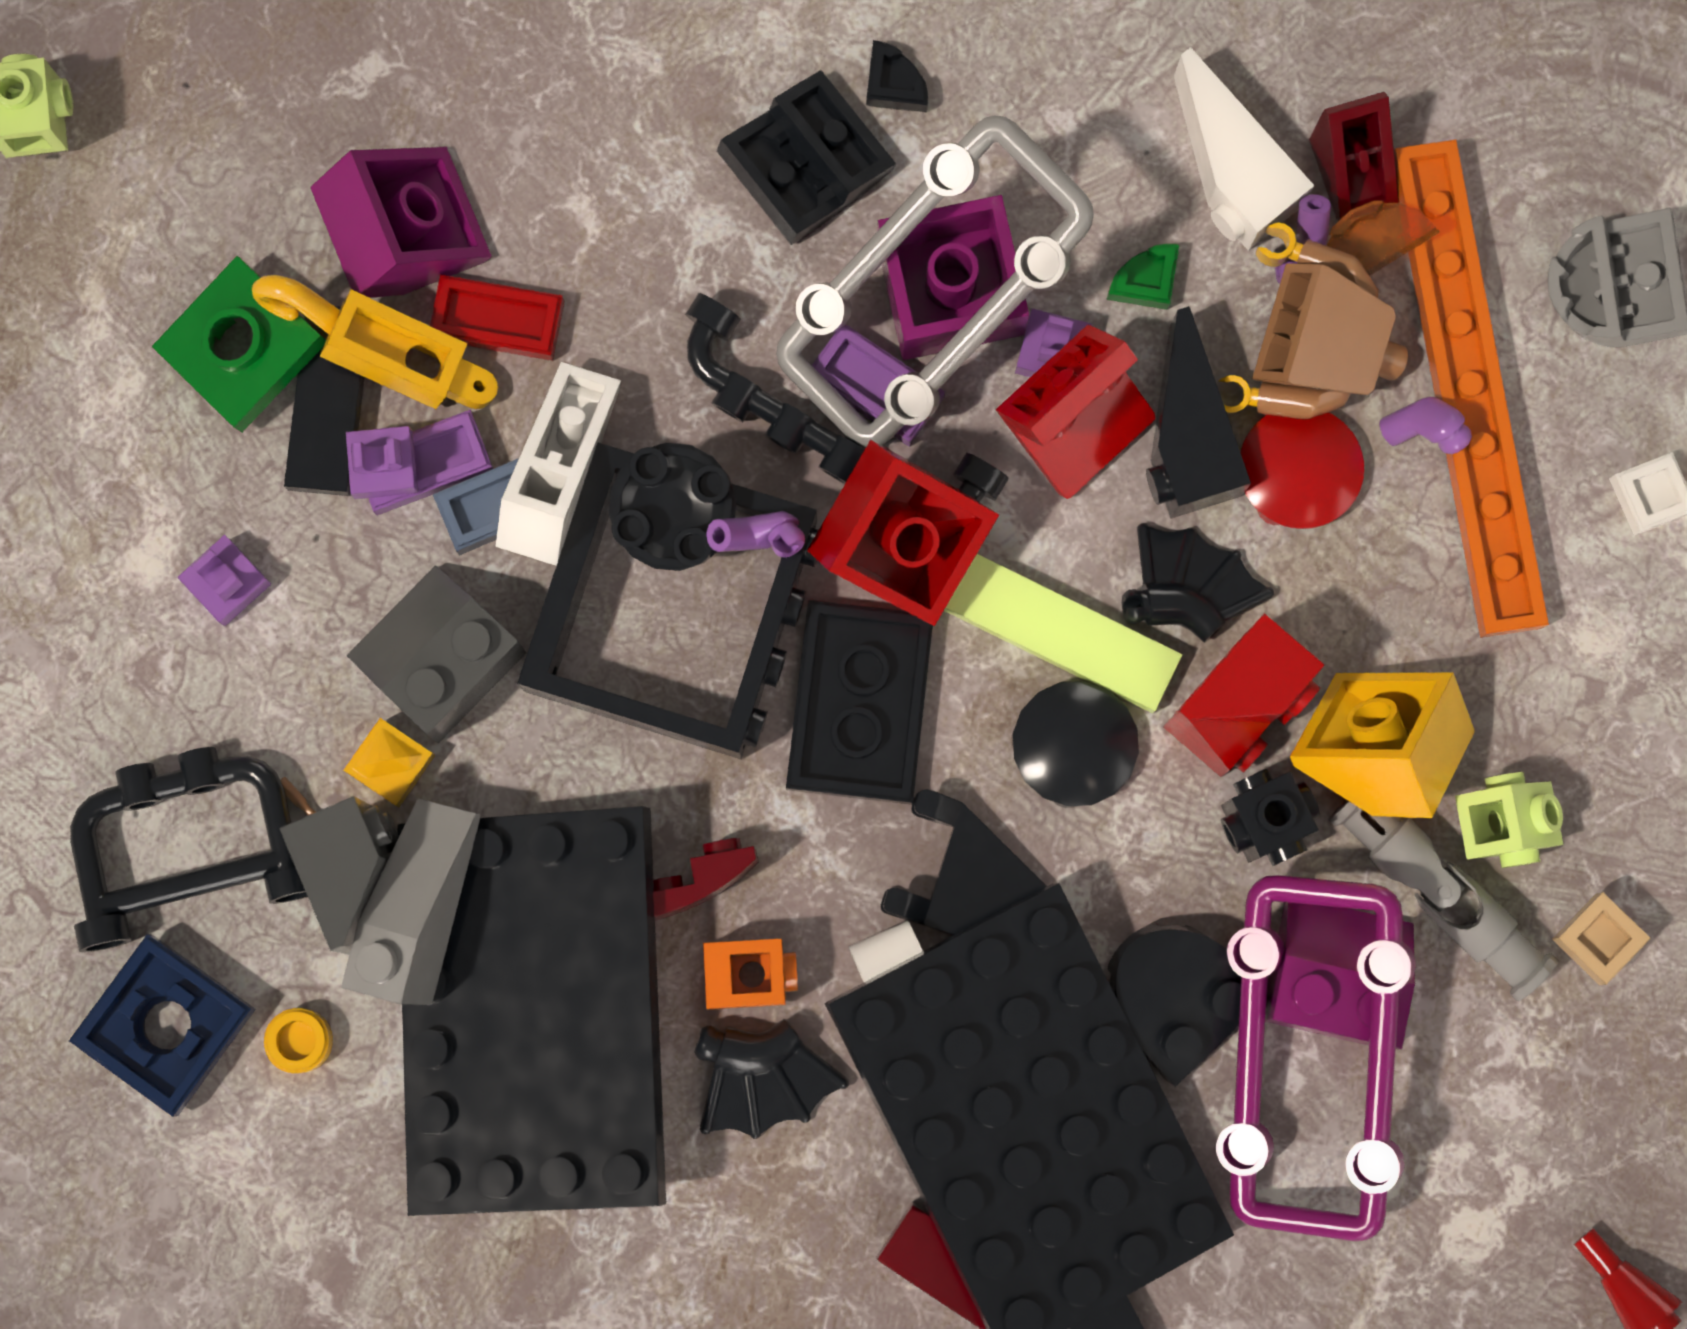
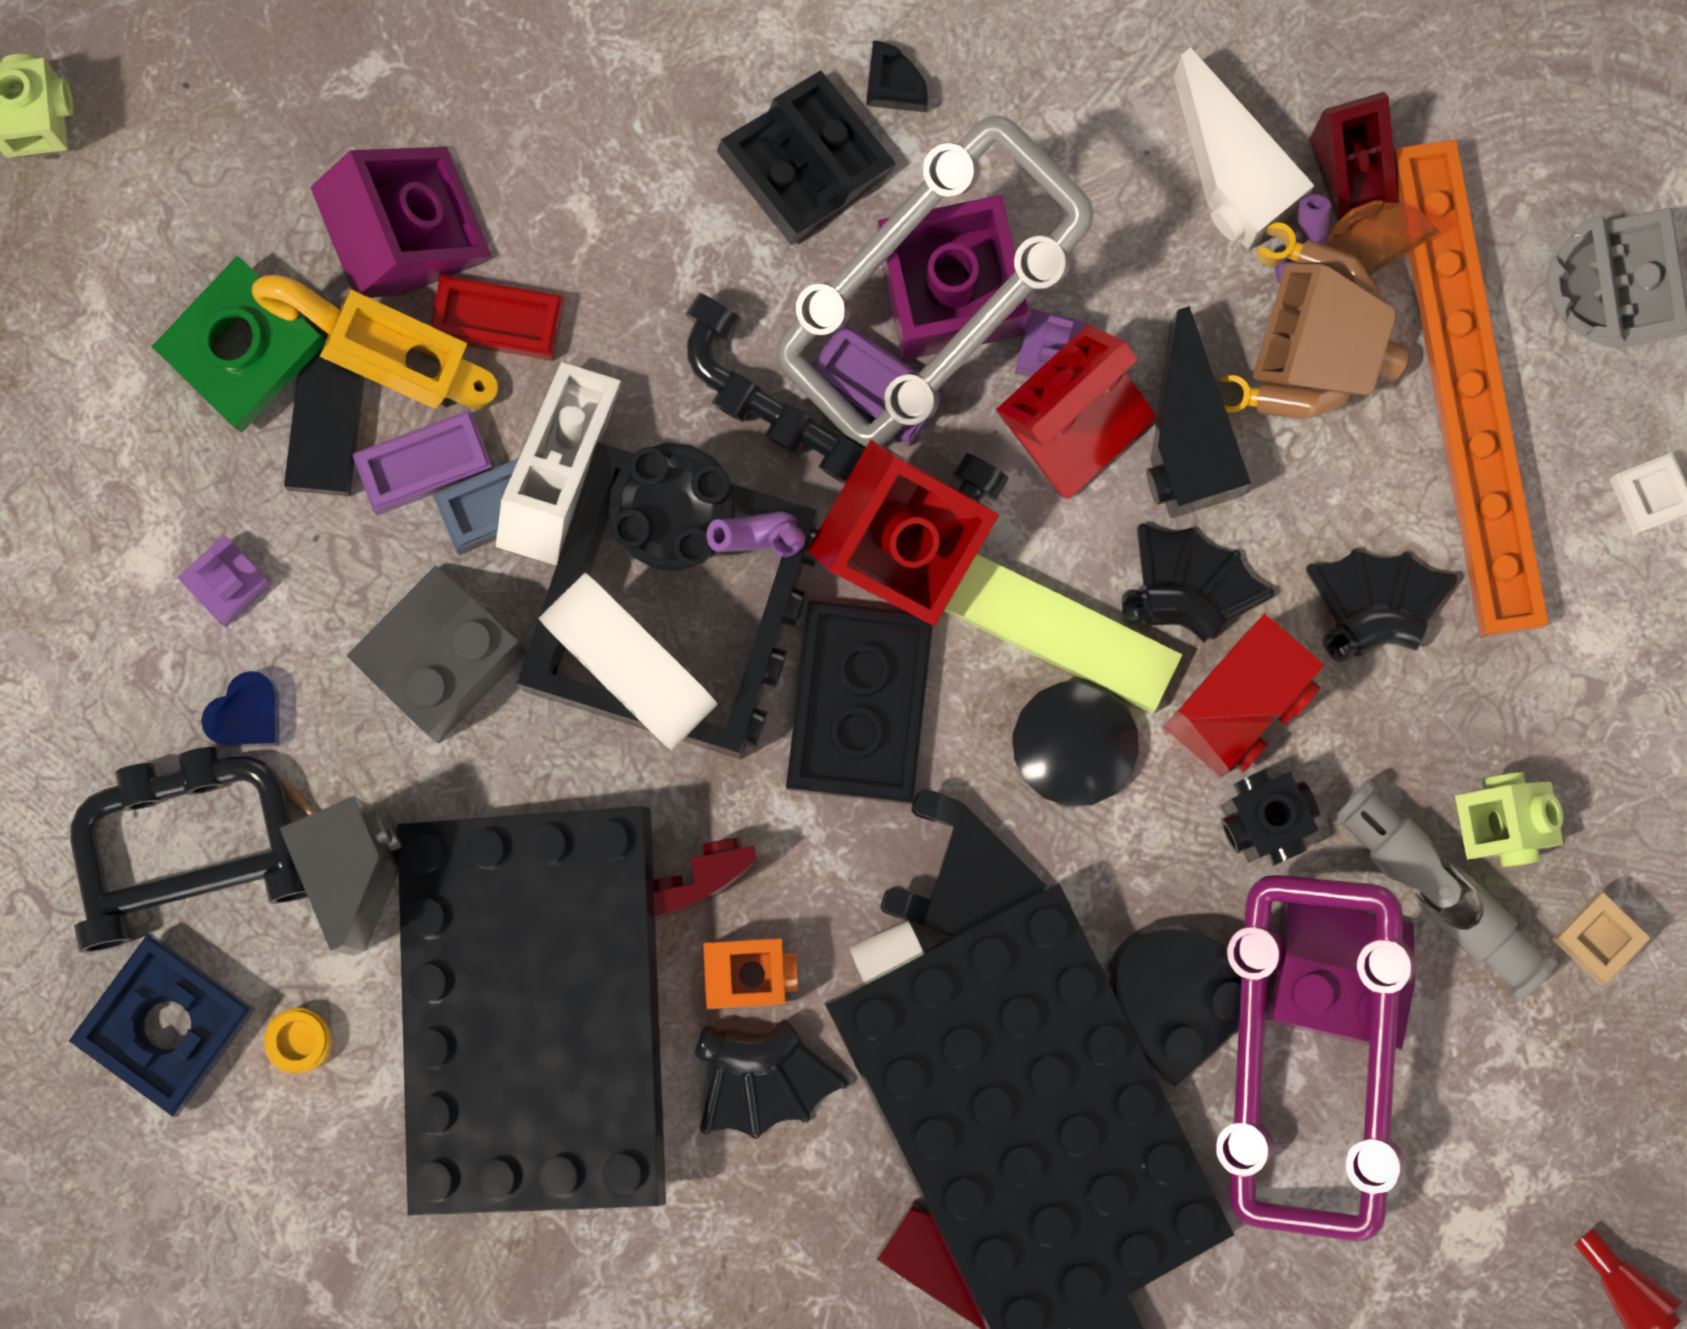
(246, 714): none -> clear blue tile
(381, 462): medium lavender tile -> none
(389, 762): yellow tile -> none
(413, 907): light grey slope -> none
(628, 661): none -> white beam
(1147, 278): green tile -> none
(1302, 469): red dish -> none
(1378, 601): none -> black arm
(1387, 740): yellow slope -> none
(1432, 420): medium lavender arm -> none

